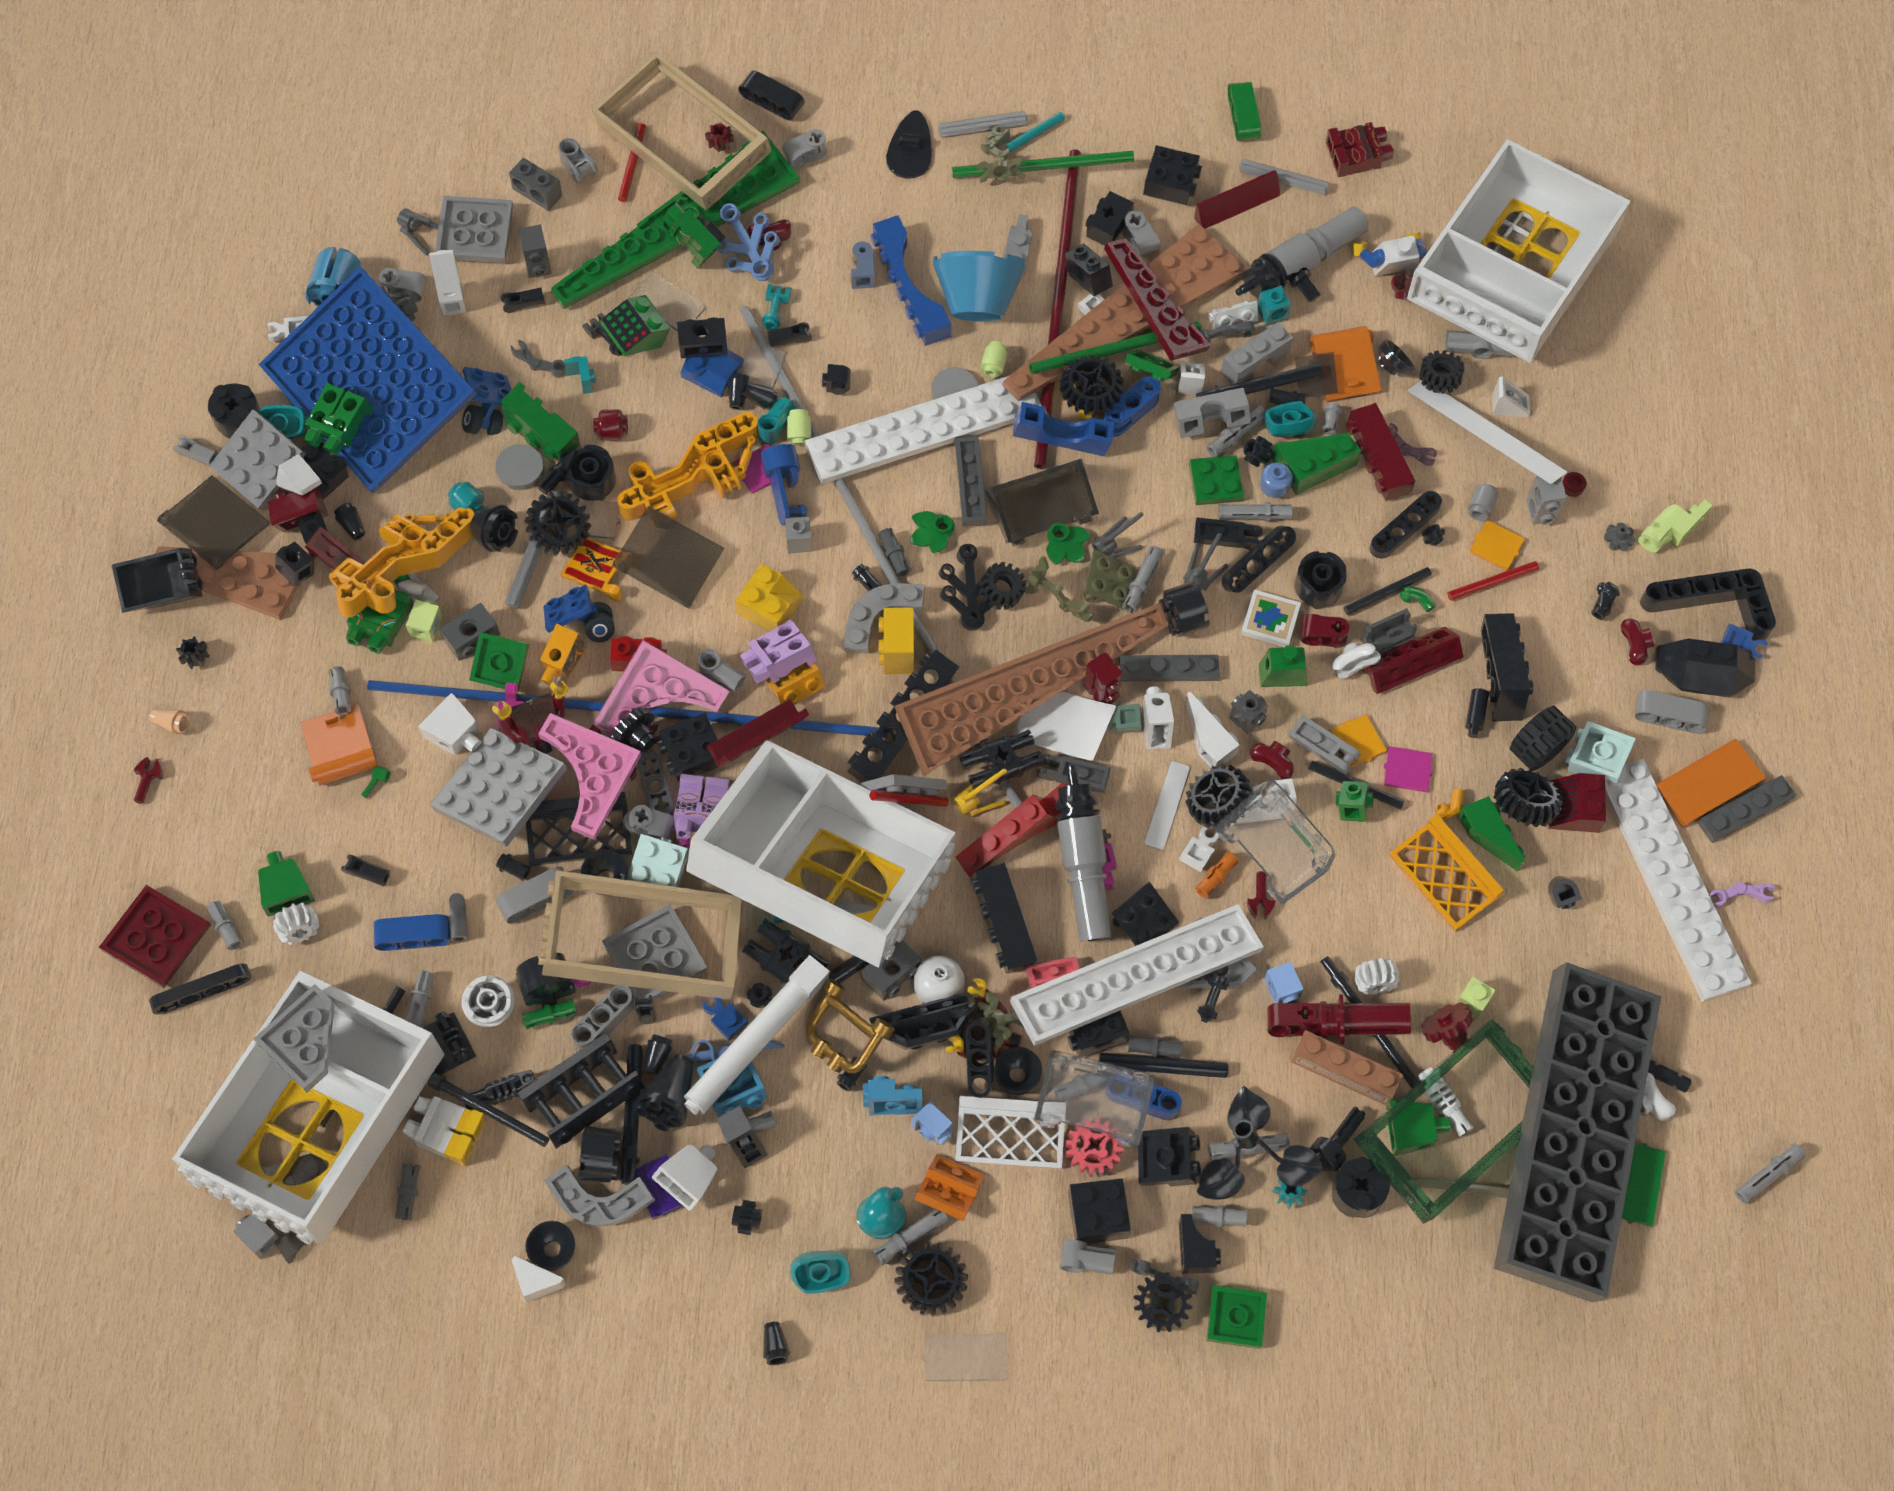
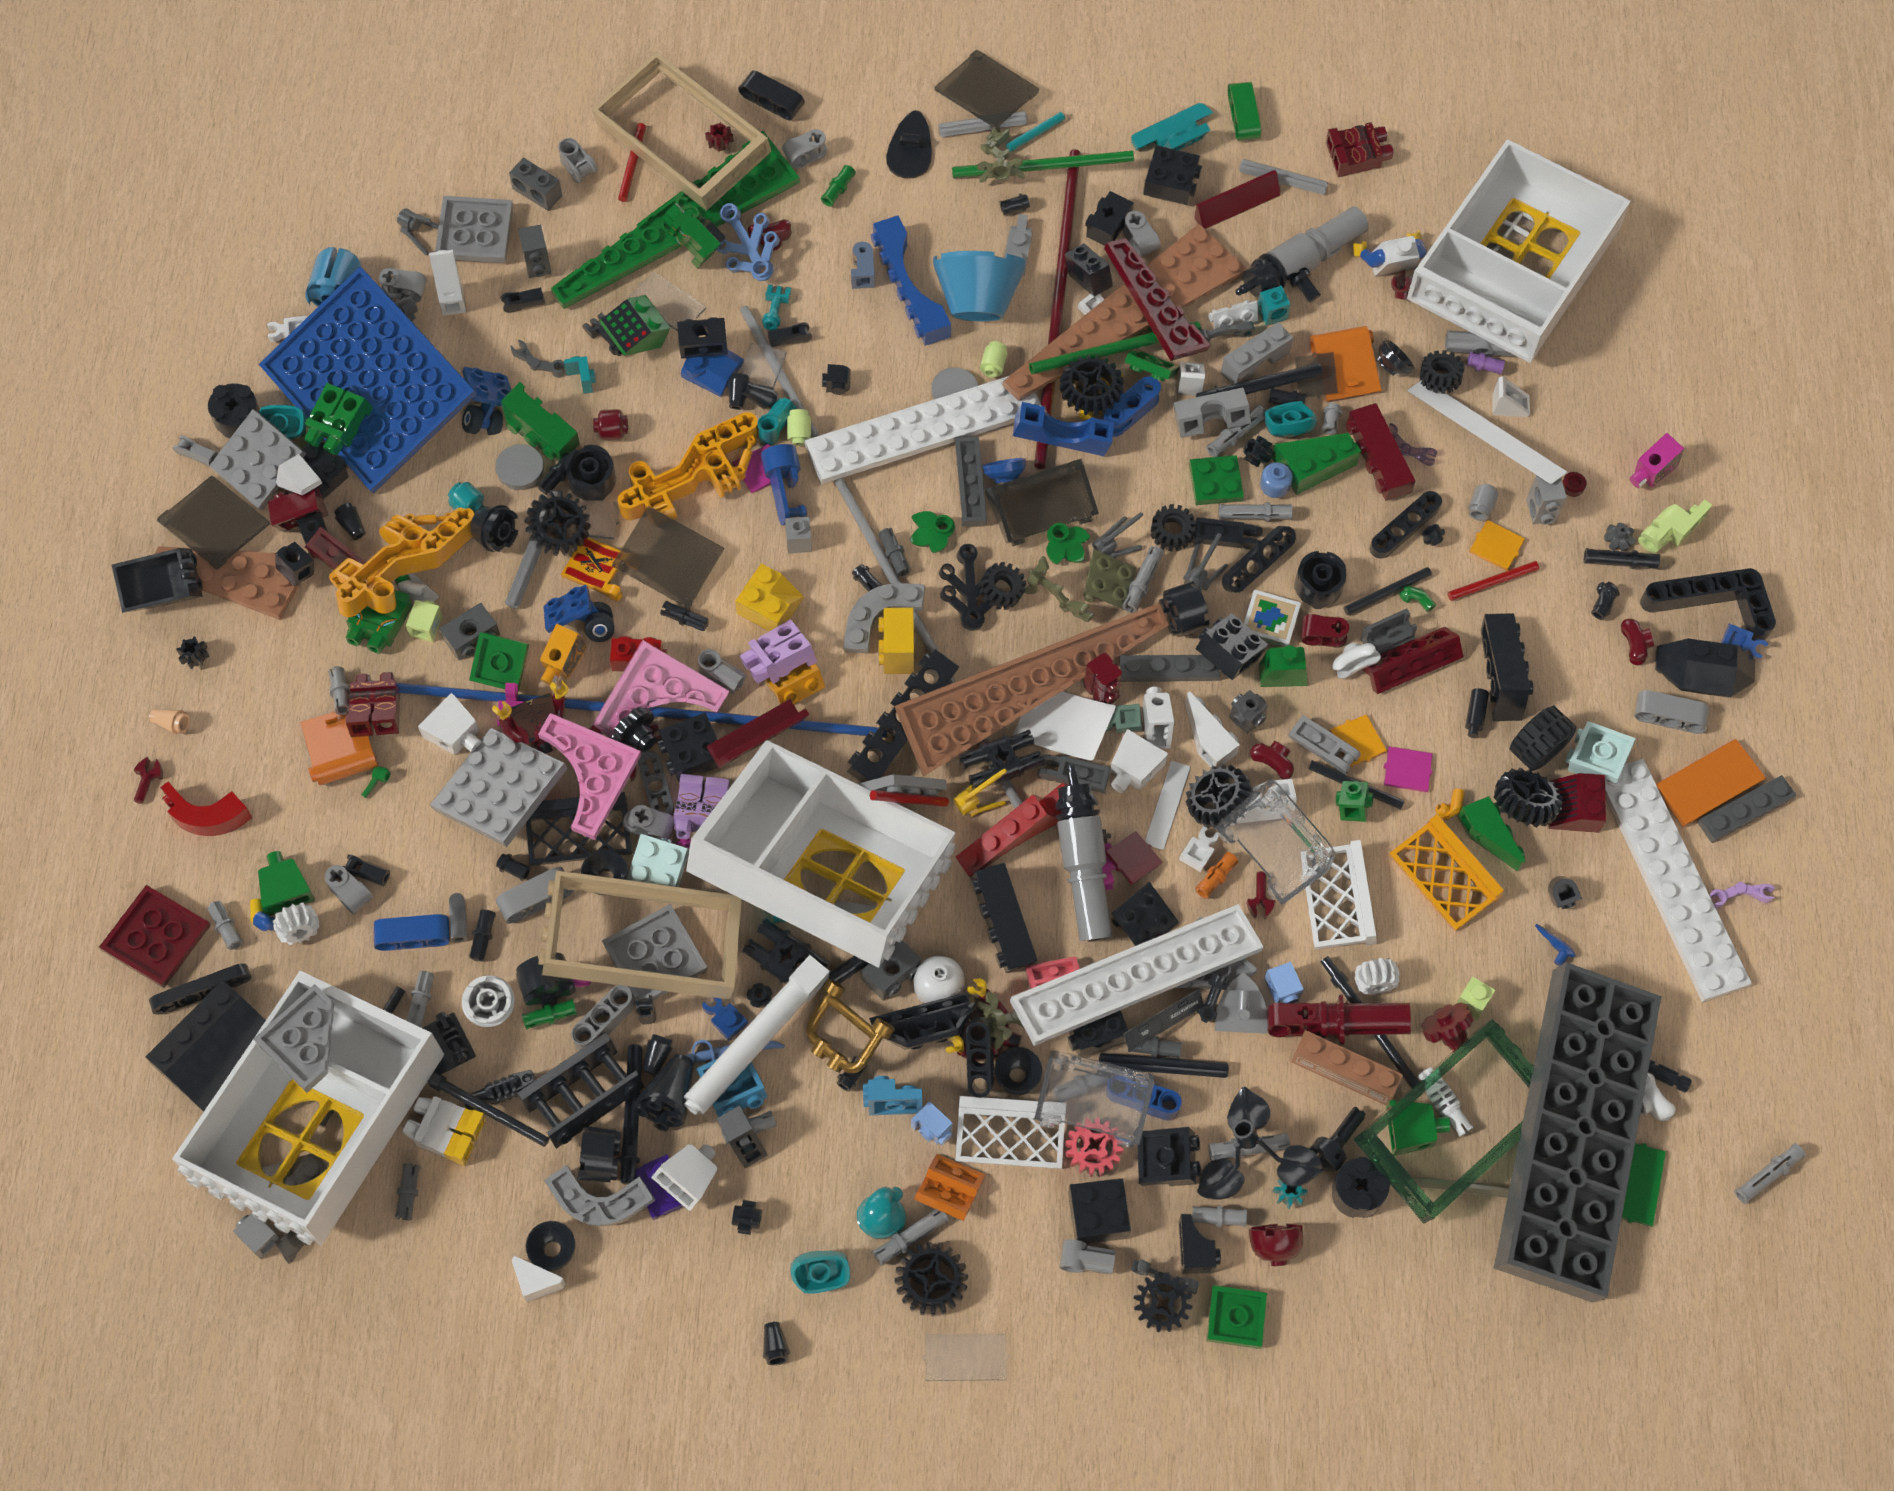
(207, 1044): none -> black slope
(208, 820): none -> red arch
(258, 917): none -> blue arm
(349, 890): none -> light grey piece
(373, 704): none -> dark red hips
(482, 935): none -> black axle
(684, 616): none -> black axle
(838, 185): none -> green pin
(986, 89): none -> clear smoke piece
(1005, 470): none -> blue piece
(1014, 204): none -> black pin
(1133, 857): none -> dark red piece
(1136, 762): none -> white torso
(1163, 1020): none -> flat silver sticker
(1173, 515): none -> black tyre
(1175, 131): none -> teal plate
(1231, 646): none -> black brick
(1242, 1008): none -> light grey shield
(1276, 1242): none -> dark red cylinder
(1361, 900): none -> white fence
(1483, 362): none -> medium lavender pin
(1564, 949): none -> blue bar
(1630, 559): none -> black pin
(1657, 462): none -> dark pink torso

